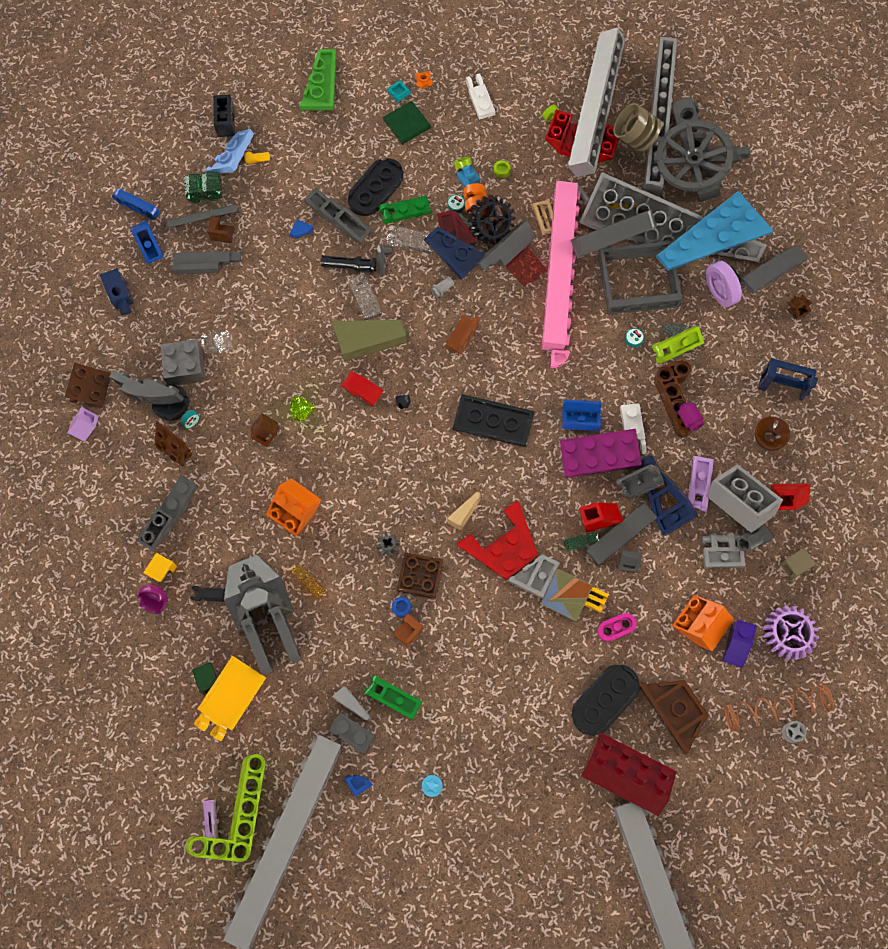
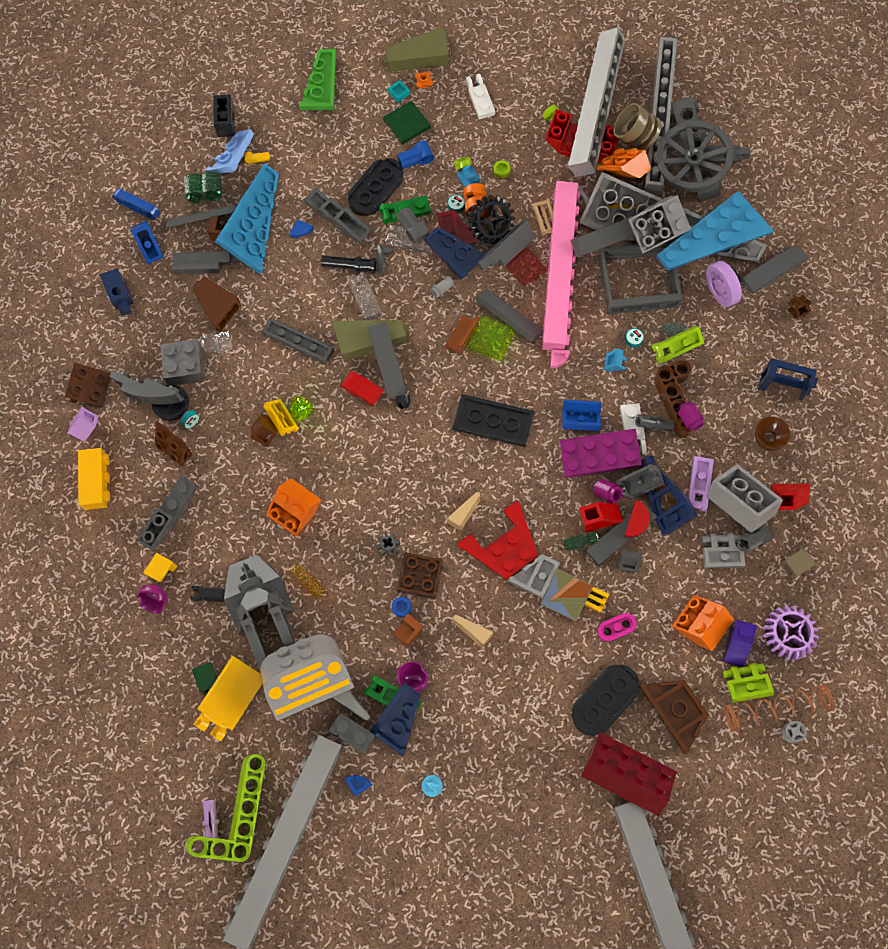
(93, 478): none -> yellow brick
(216, 302): none -> reddish brown slope
(251, 220): none -> dark azure wing
(278, 417): none -> yellow tile
(297, 341): none -> dark grey tile
(304, 675): none -> light grey brick
(387, 360): none -> dark grey tile
(398, 719): none -> dark blue wing
(413, 675): none -> magenta hair
(415, 229): none -> dark grey piece
(418, 52): none -> olive slope
(419, 154): none -> blue piece
(475, 632): none -> tan slope
(492, 338): none -> clear neon green plate
(509, 315): none -> dark grey tile
(607, 491): none -> magenta brick
(614, 360): none -> dark azure tile
(626, 164): none -> orange slope
(638, 520): none -> red tile
(654, 423): none -> dark grey pin
(659, 223): none -> light grey slope
(749, 687): none -> lime plate

